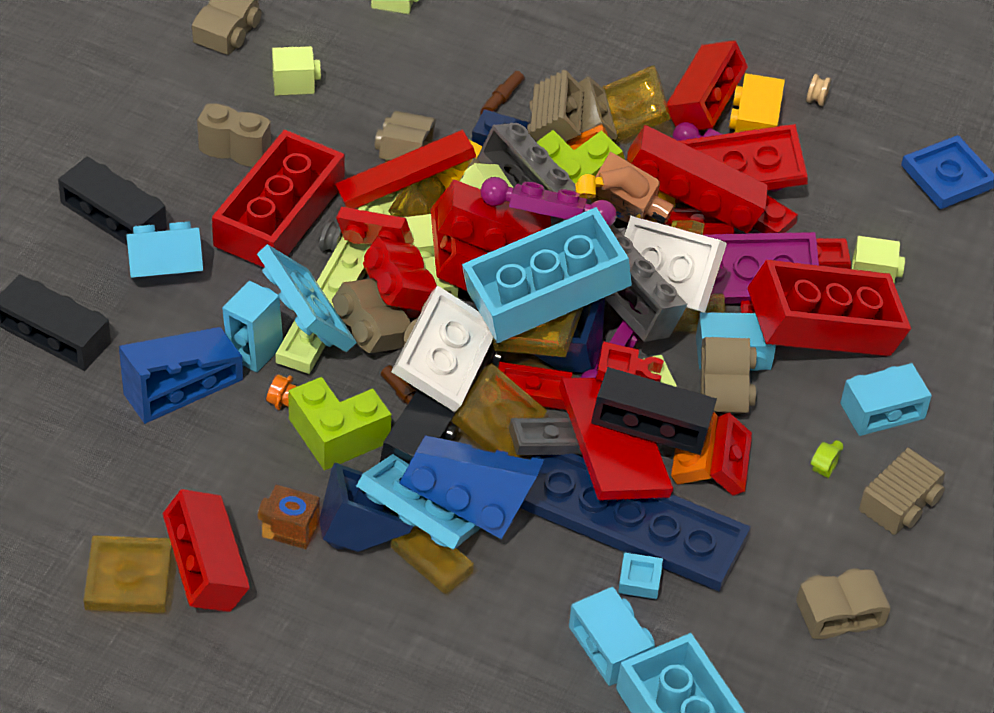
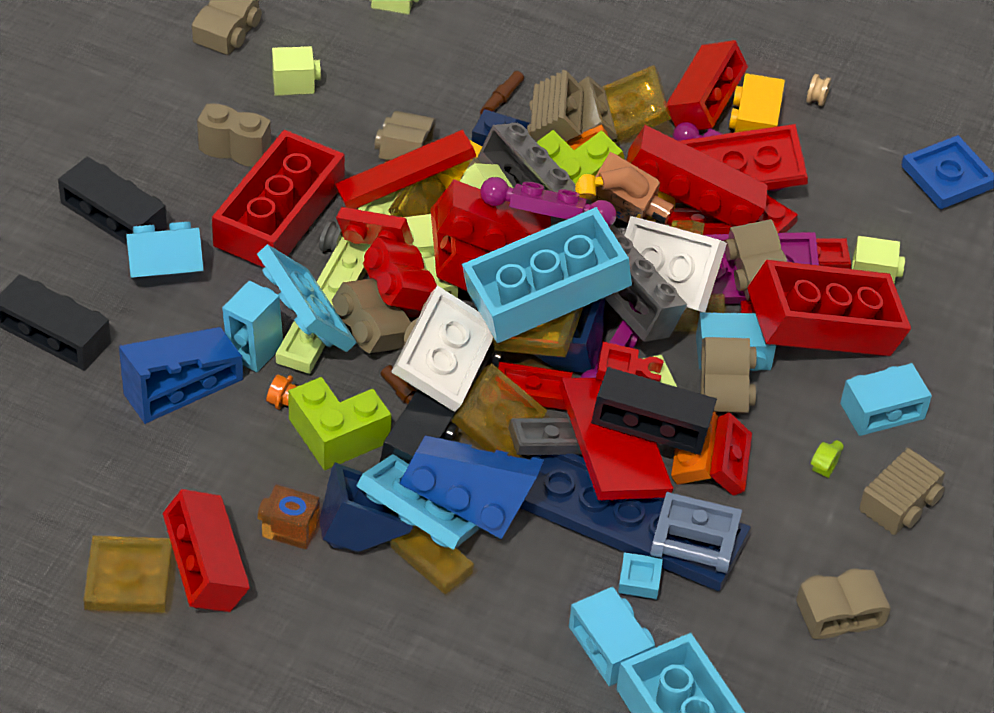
(700, 522): none -> sand blue plate
(749, 249): none -> dark tan brick

